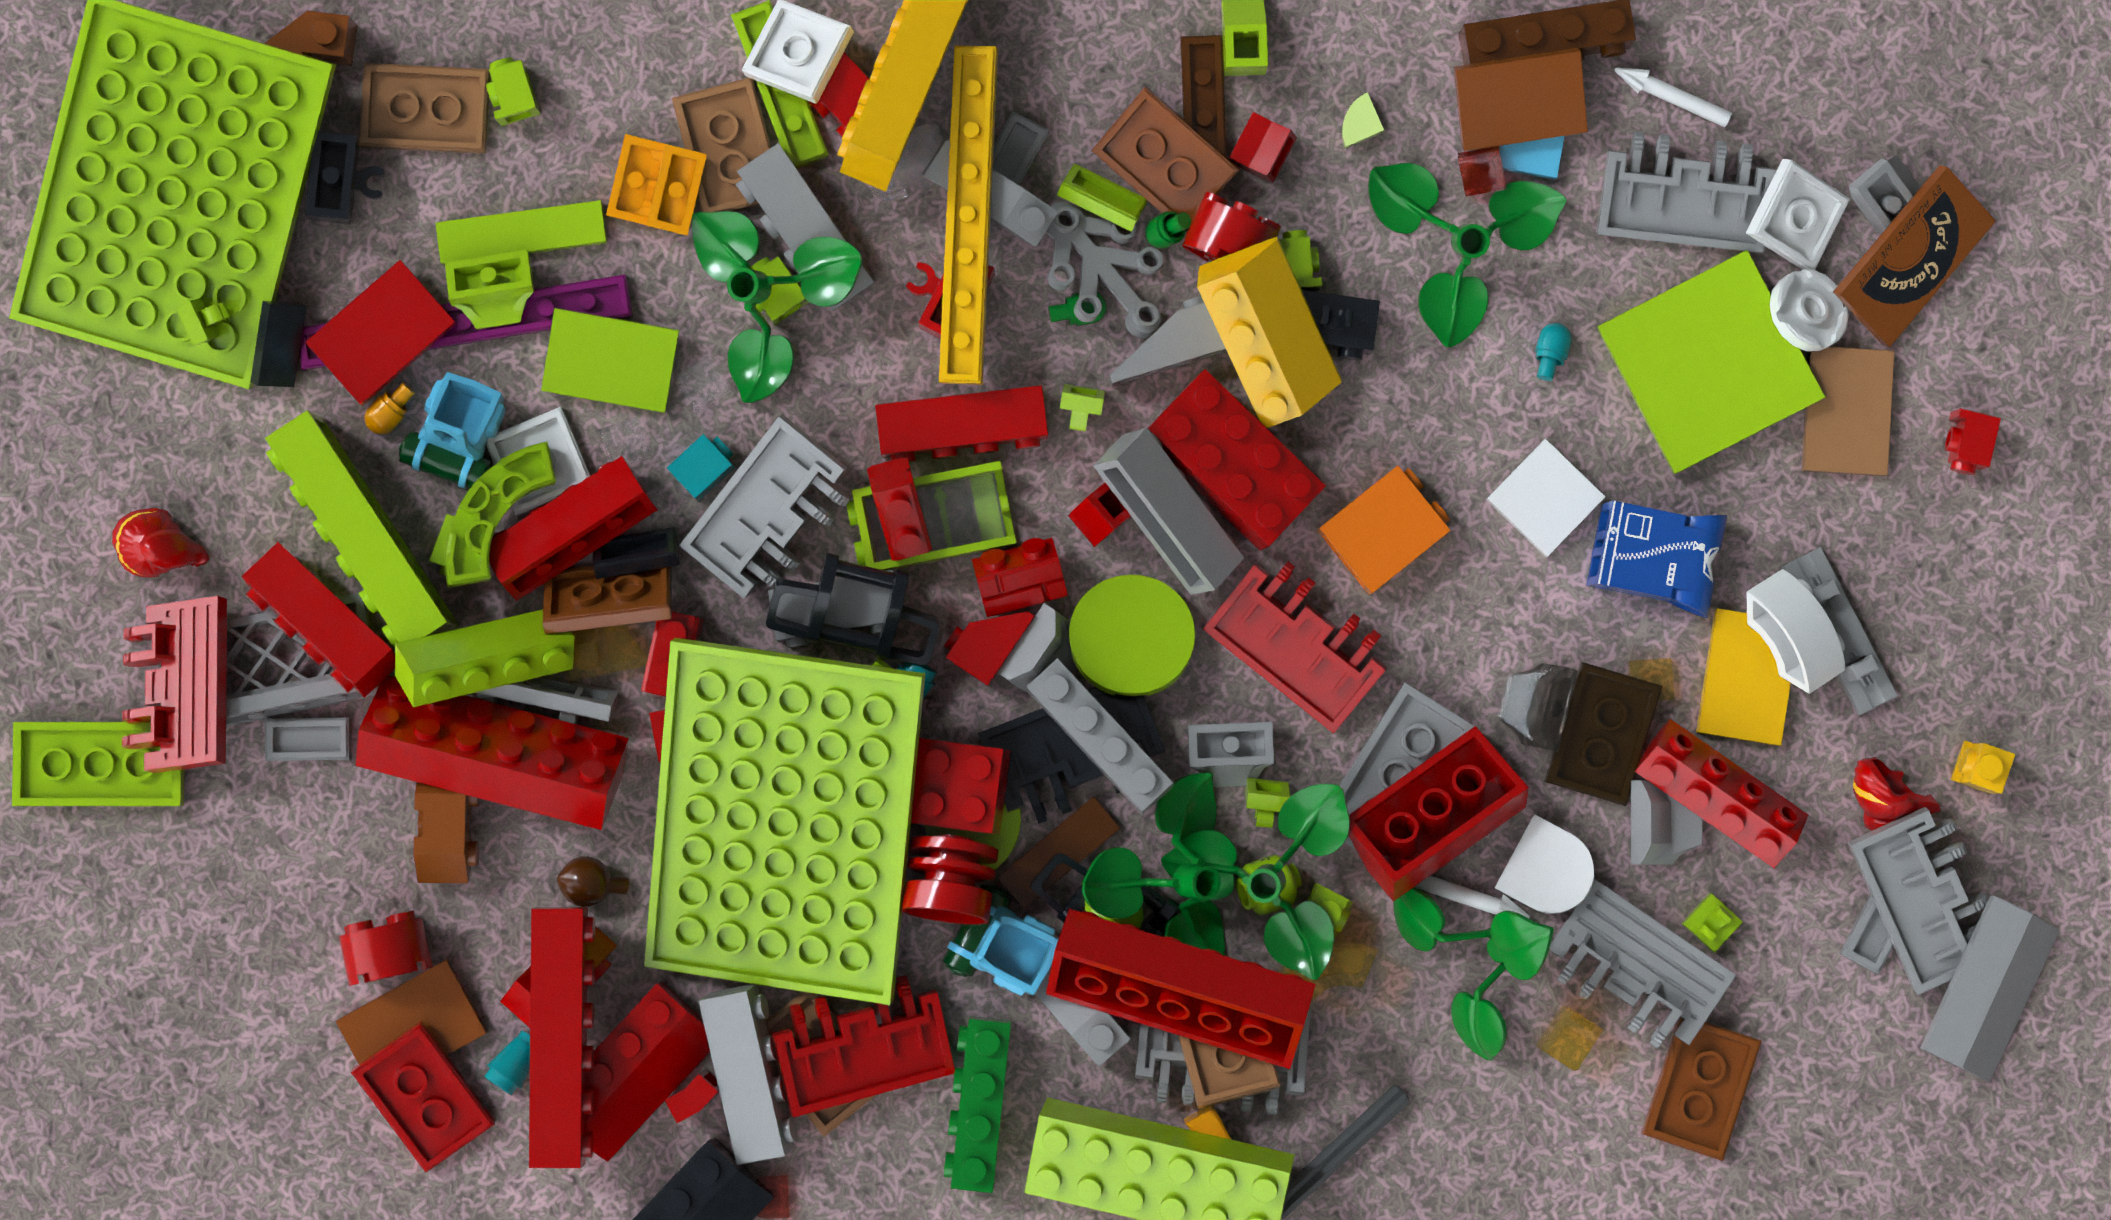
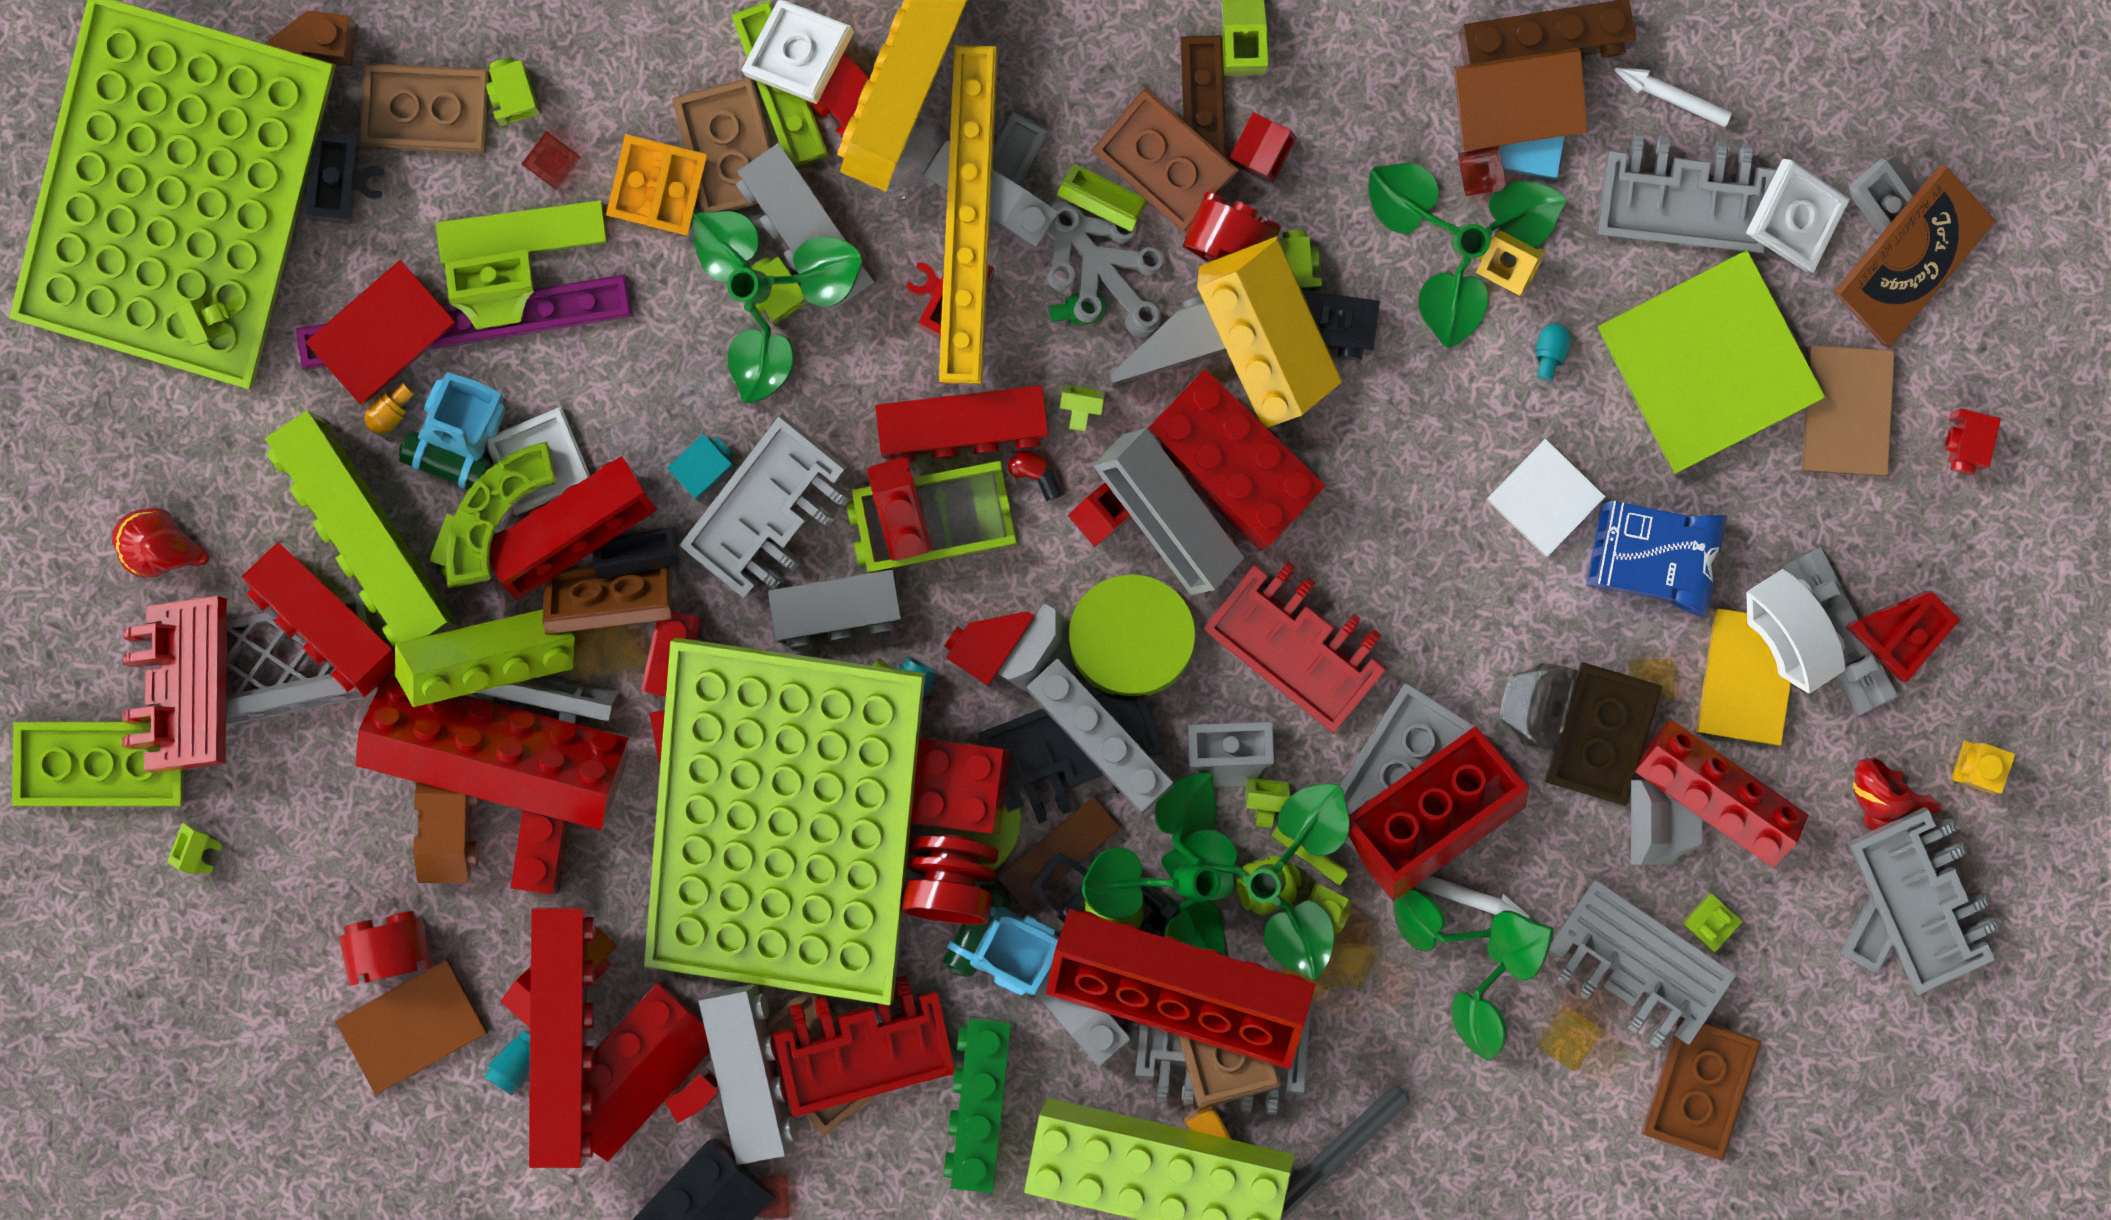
(189, 848): none -> lime tile
(278, 344): black tile -> none
(307, 739): light grey tile -> none
(423, 1096): red tile -> none
(539, 853): none -> red brick
(551, 160): none -> clear red tile
(587, 882): reddish brown piece -> none
(610, 360): lime tile -> none
(818, 630): black bar -> none
(1019, 576): red brick -> none
(1039, 469): none -> arm
(1167, 229): green cylinder -> none
(1322, 864): none -> lime tile
(1360, 122): yellowish green tile -> none
(1385, 529): orange brick -> none
(1512, 277): none -> yellow brick
(1548, 869): white tile -> none
(1808, 310): white tile -> none
(1905, 632): none -> red wing
(1990, 988): light grey slope -> none

